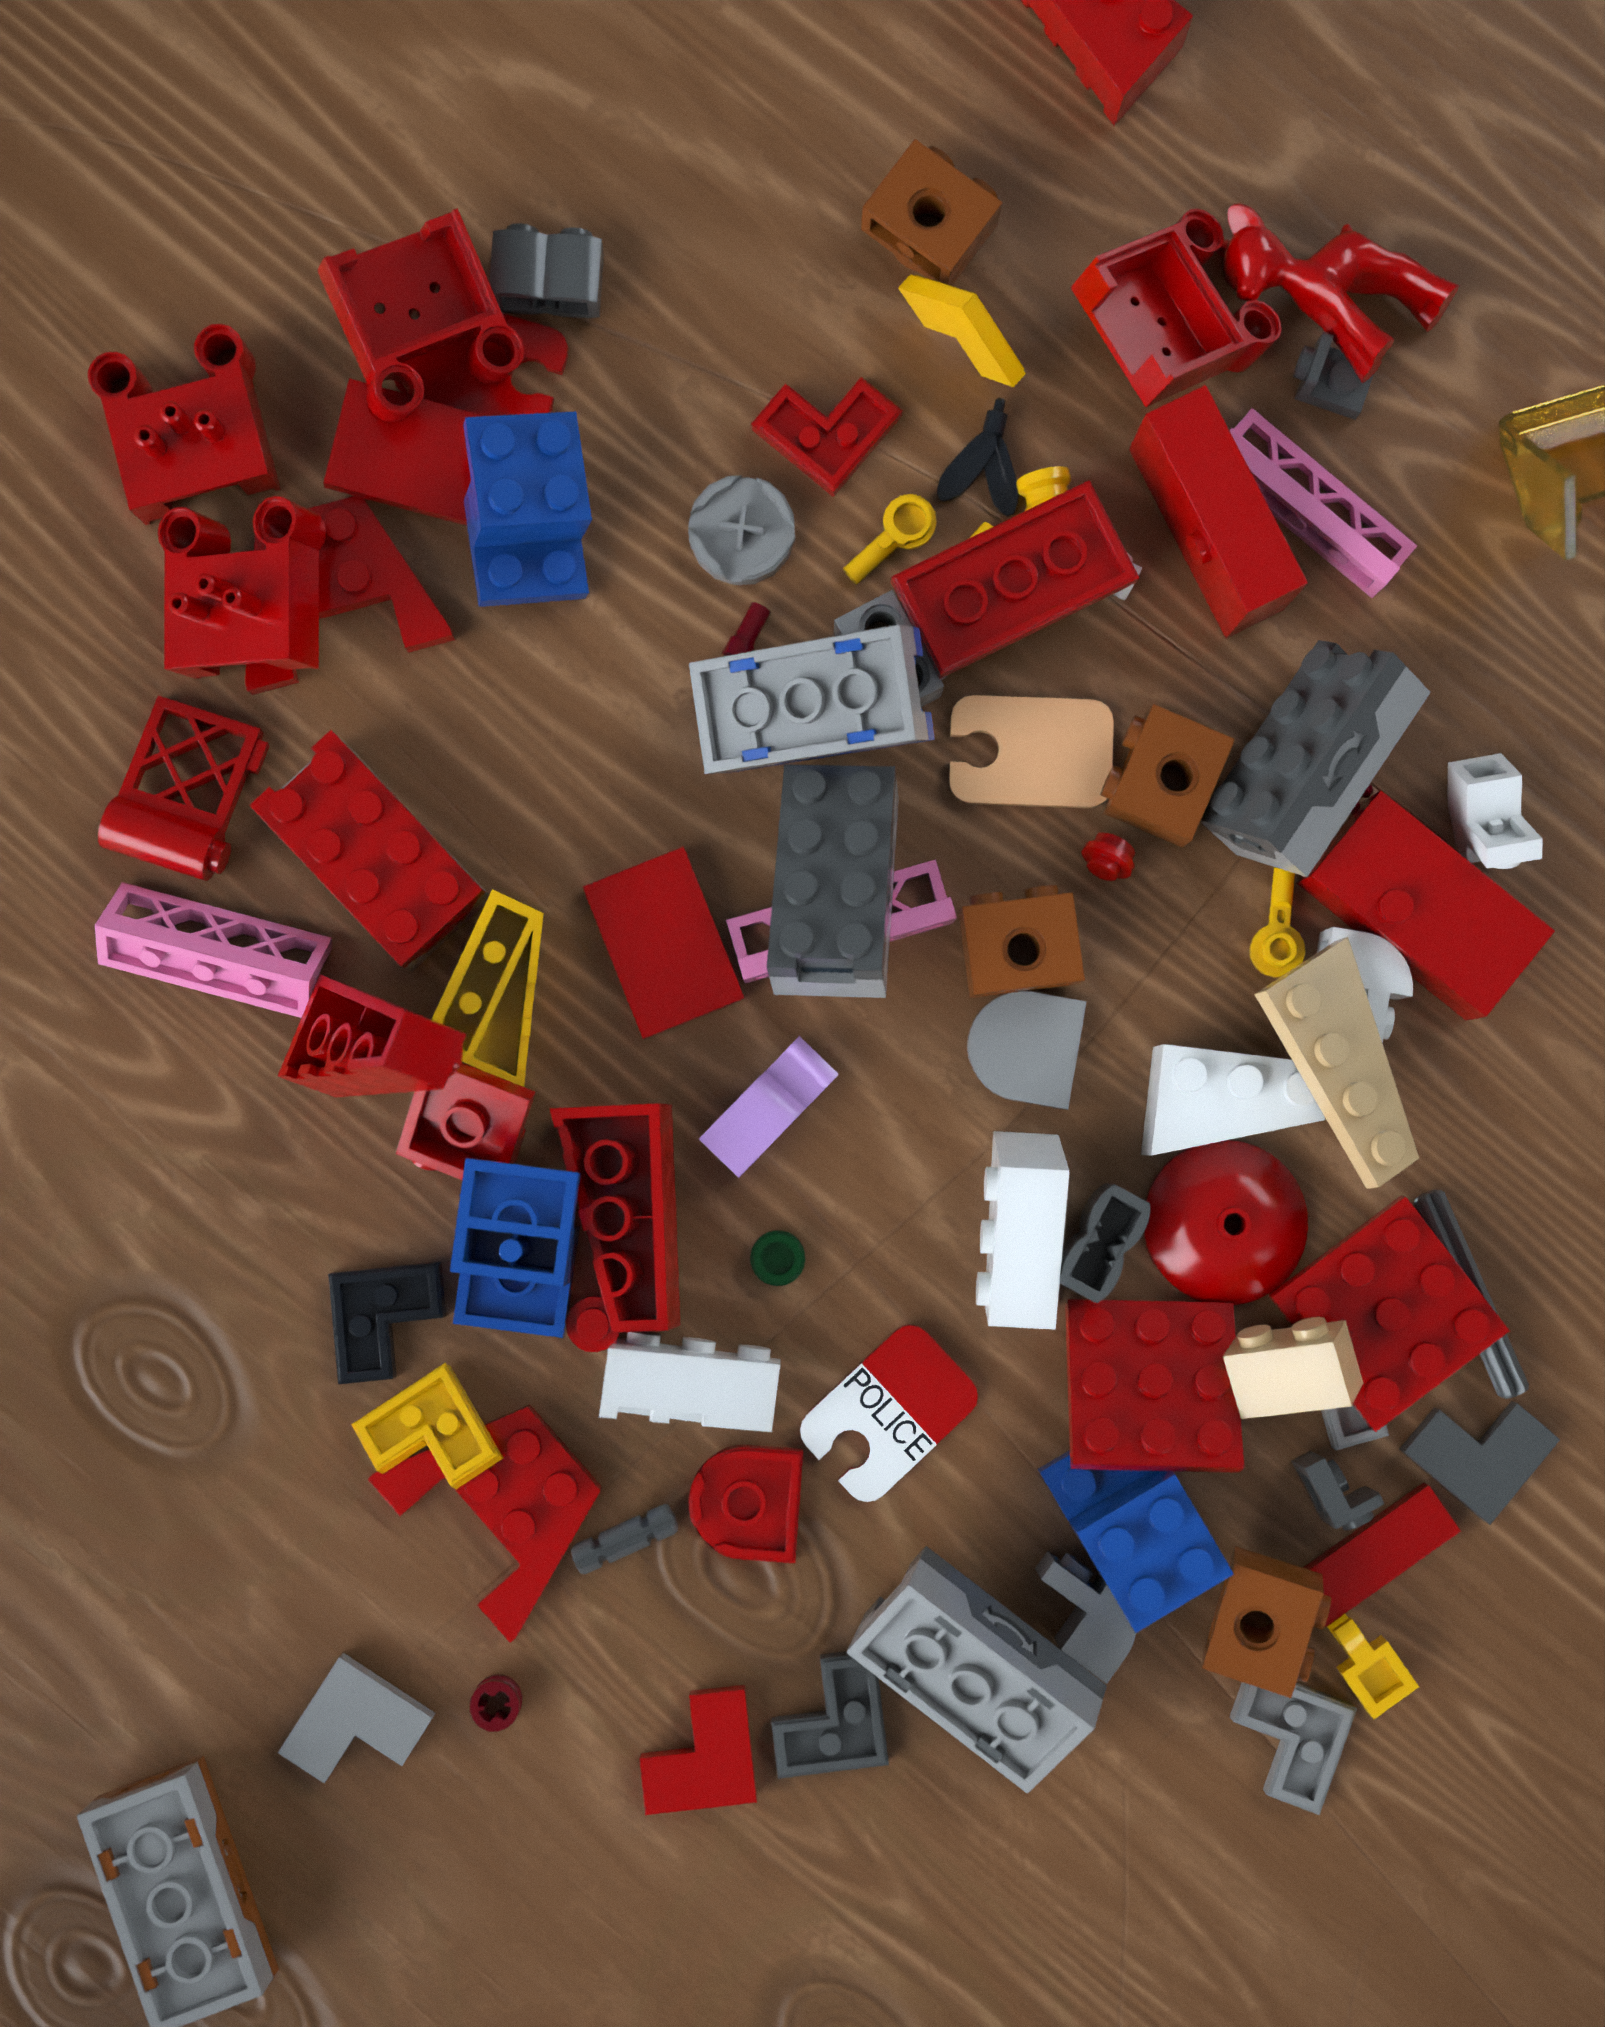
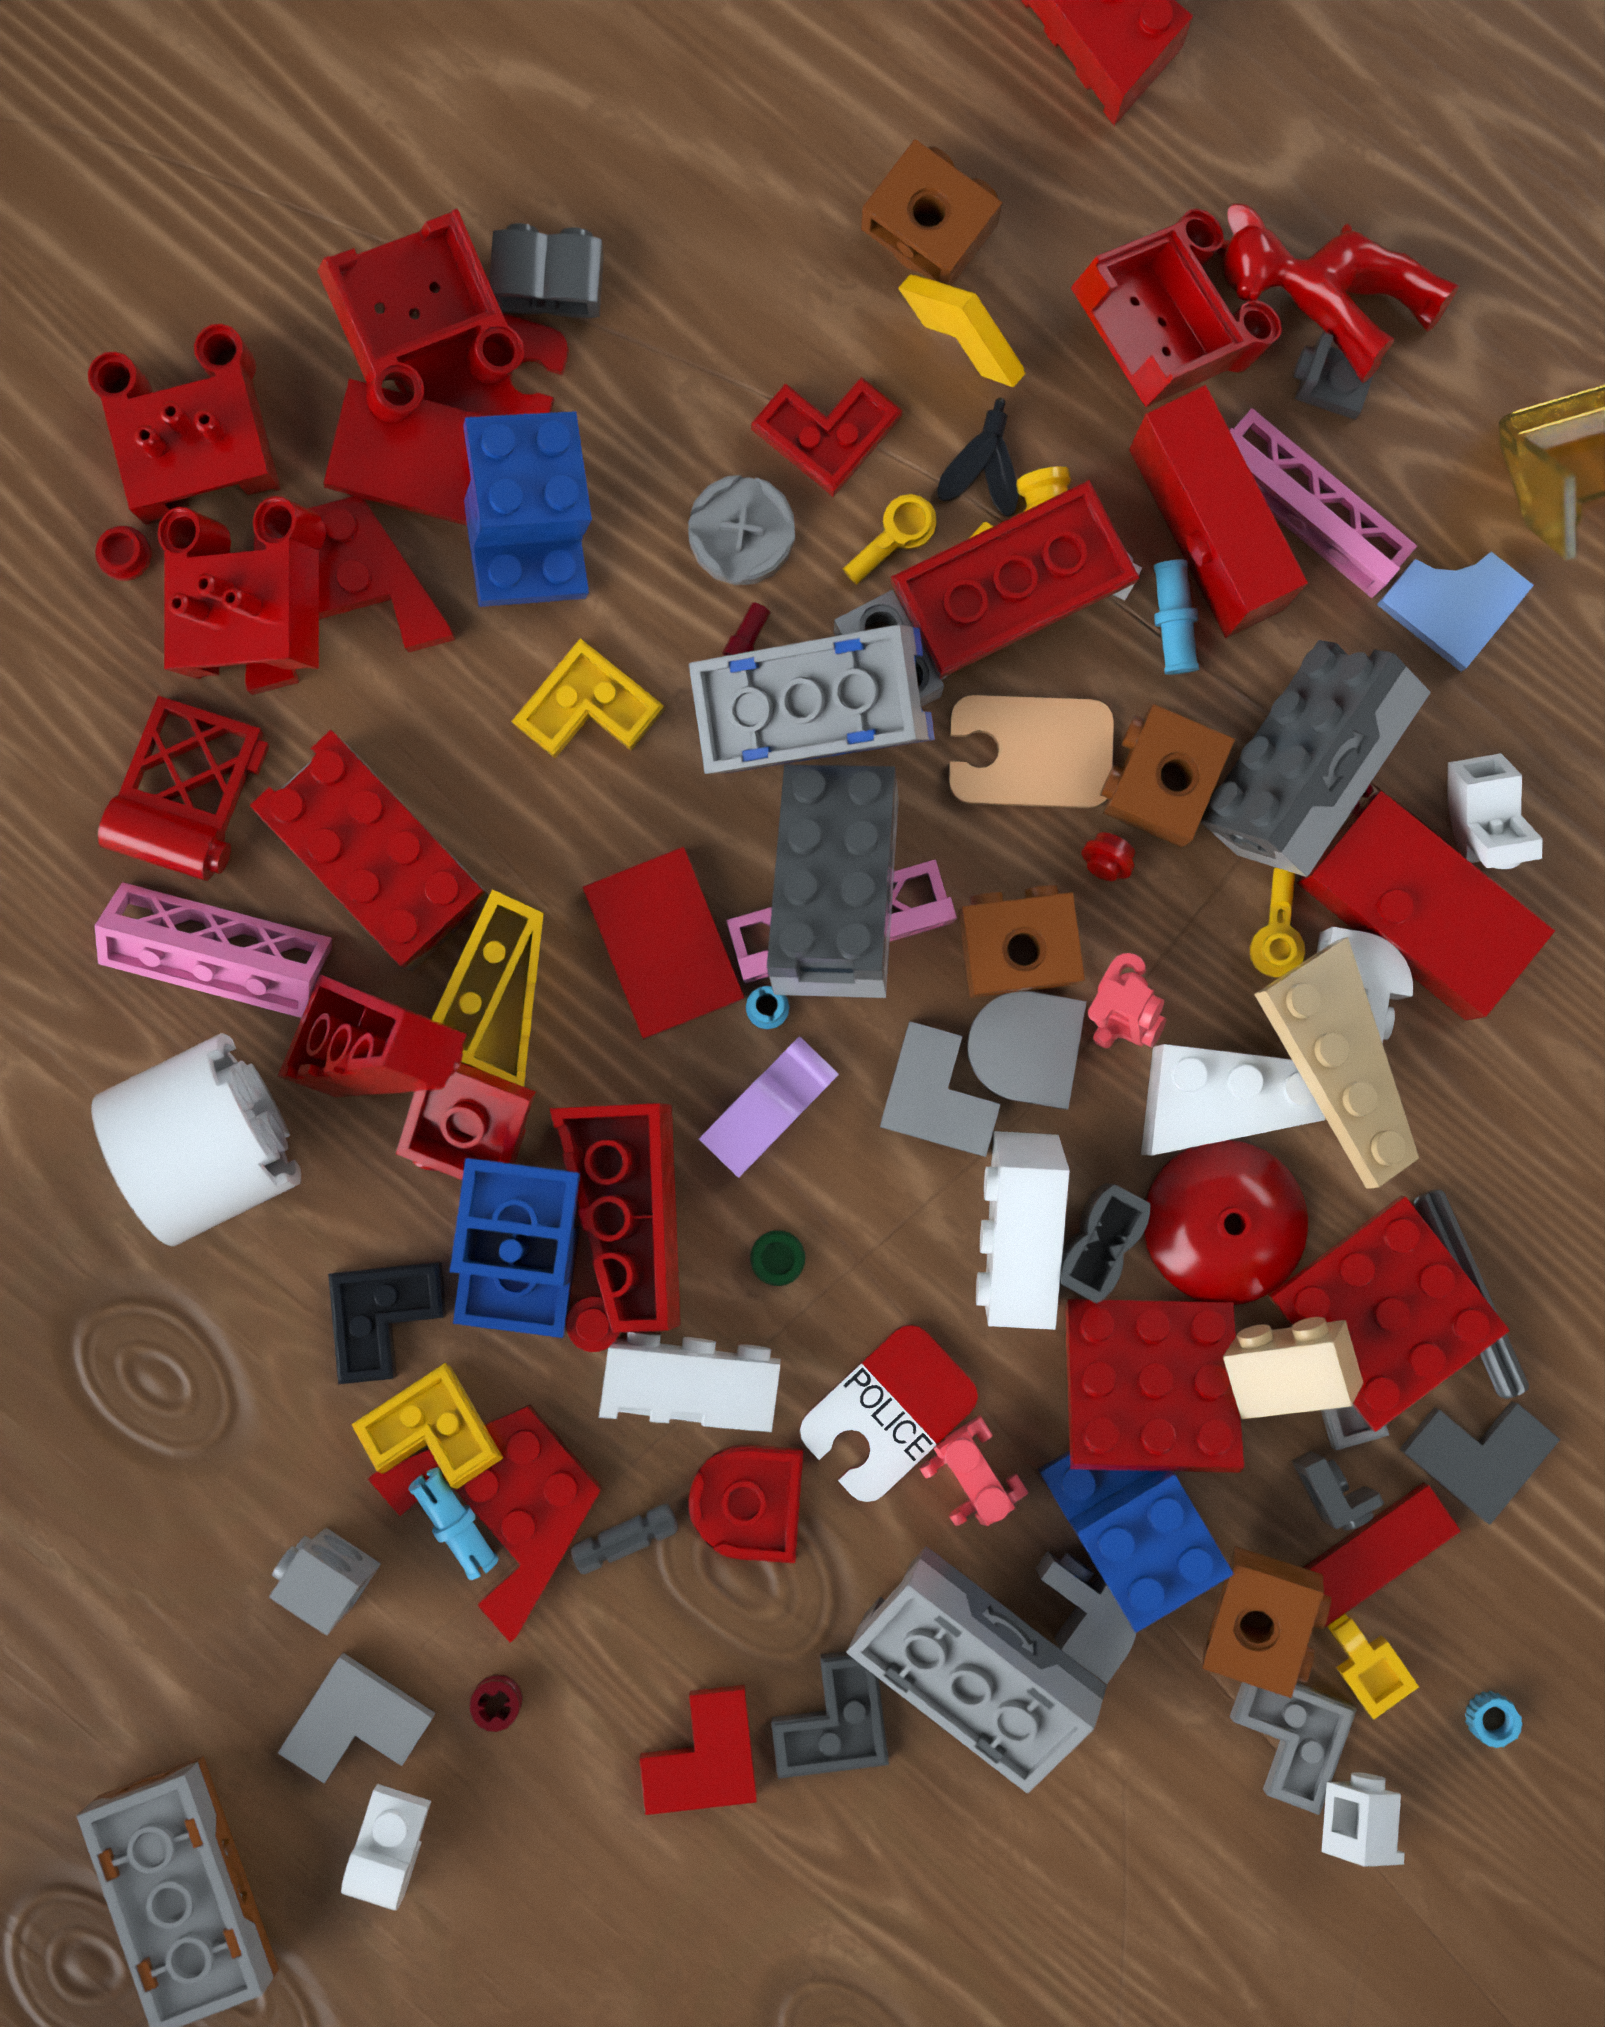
(123, 553): none -> red plate
(194, 1141): none -> white brick
(322, 1579): none -> light grey brick
(386, 1848): none -> white brick
(453, 1523): none -> medium azure pin
(585, 688): none -> yellow tile
(765, 1021): none -> medium azure pin
(923, 1104): none -> light grey tile
(975, 1475): none -> coral piece
(1126, 1005): none -> coral piece
(1176, 617): none -> medium azure pin
(1362, 1821): none -> white brick
(1455, 608): none -> light blue tile
(1499, 1737): none -> medium azure axle

